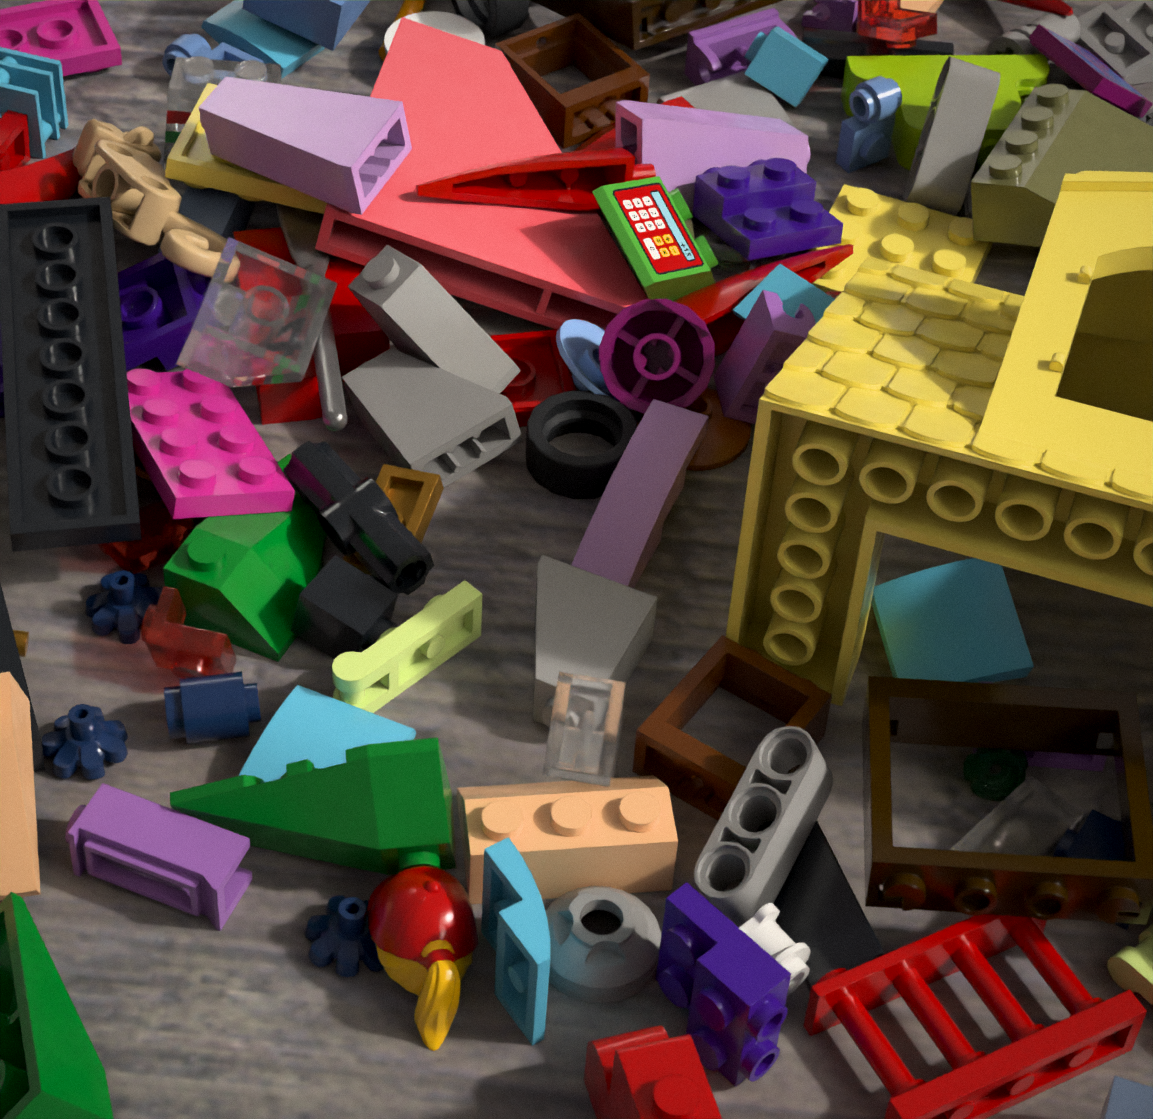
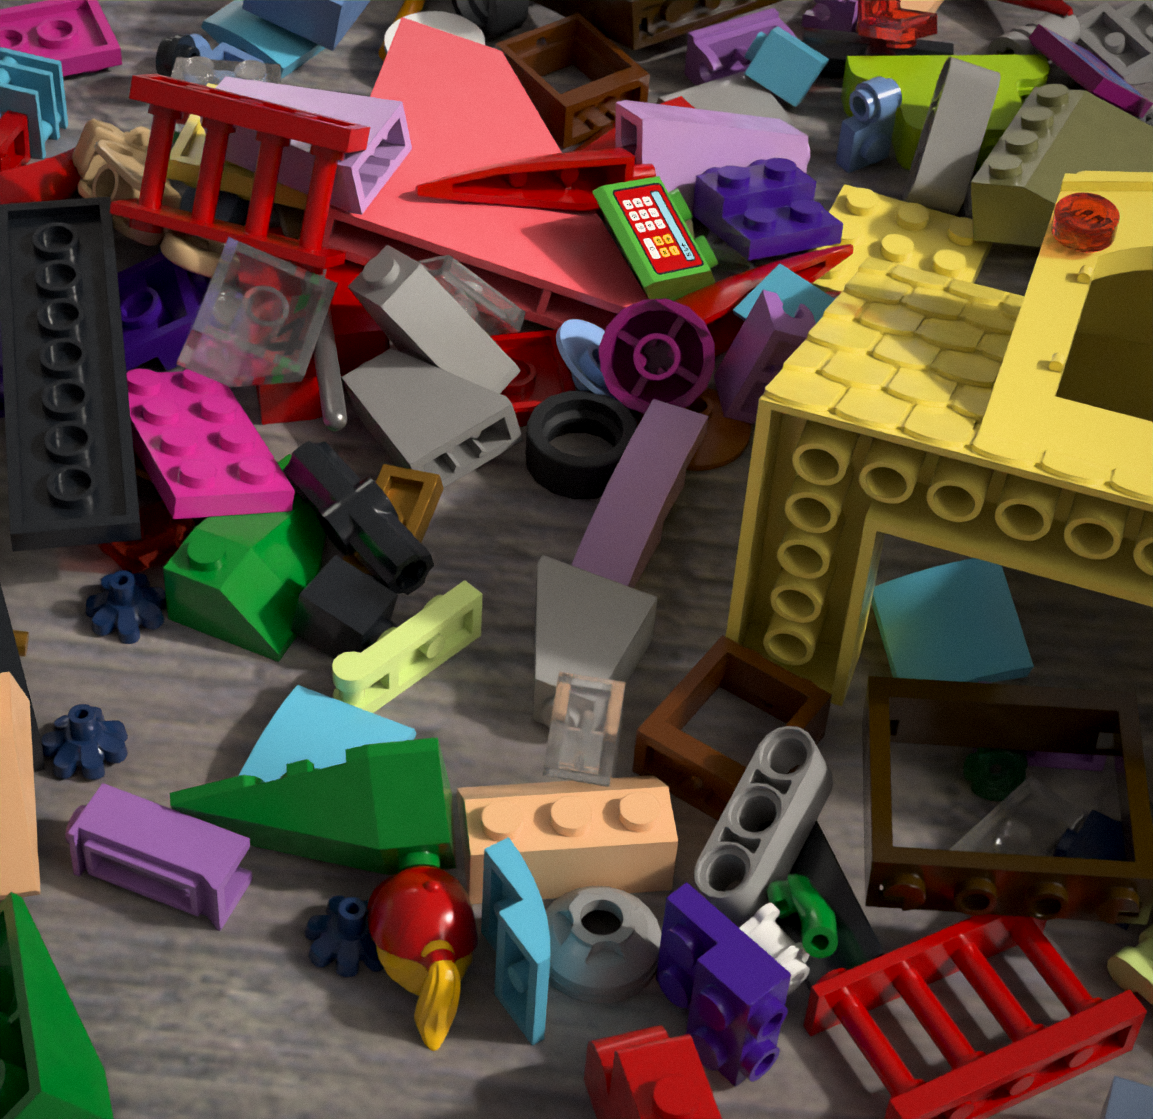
(172, 47): none -> black plate
(183, 648): clear red bracket -> none
(211, 708): dark blue brick -> none
(274, 129): none -> red fence
(480, 300): none -> clear plate
(816, 916): none -> green arm
(1085, 222): none -> clear red tile

